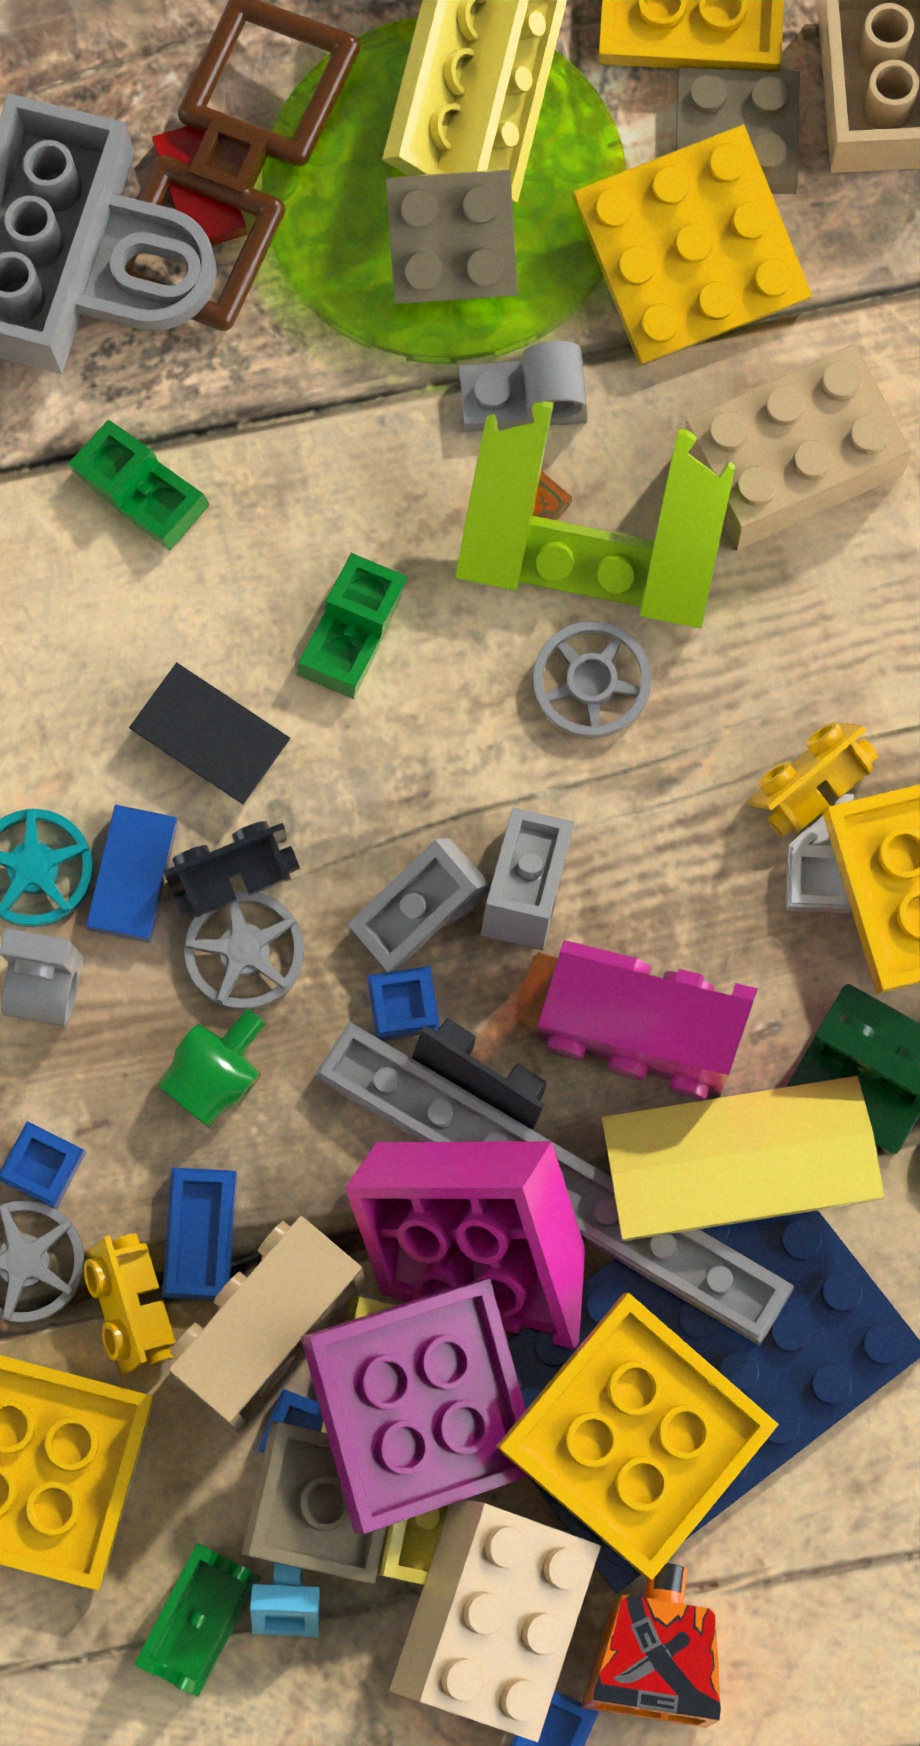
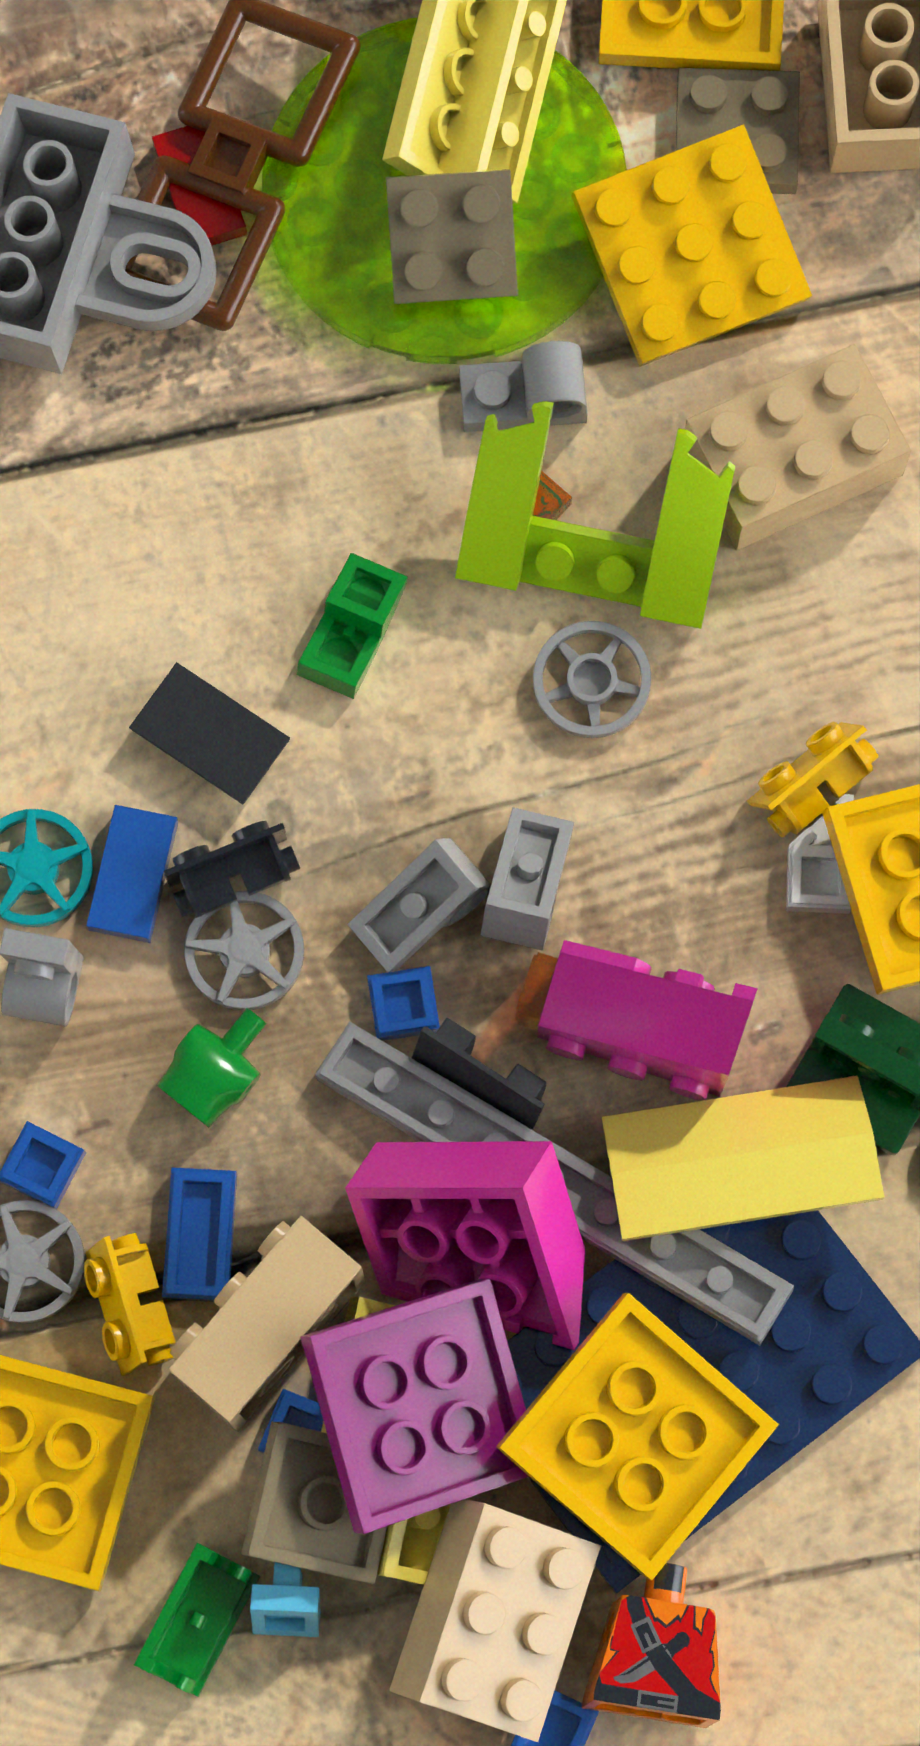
(138, 484): green slope -> none

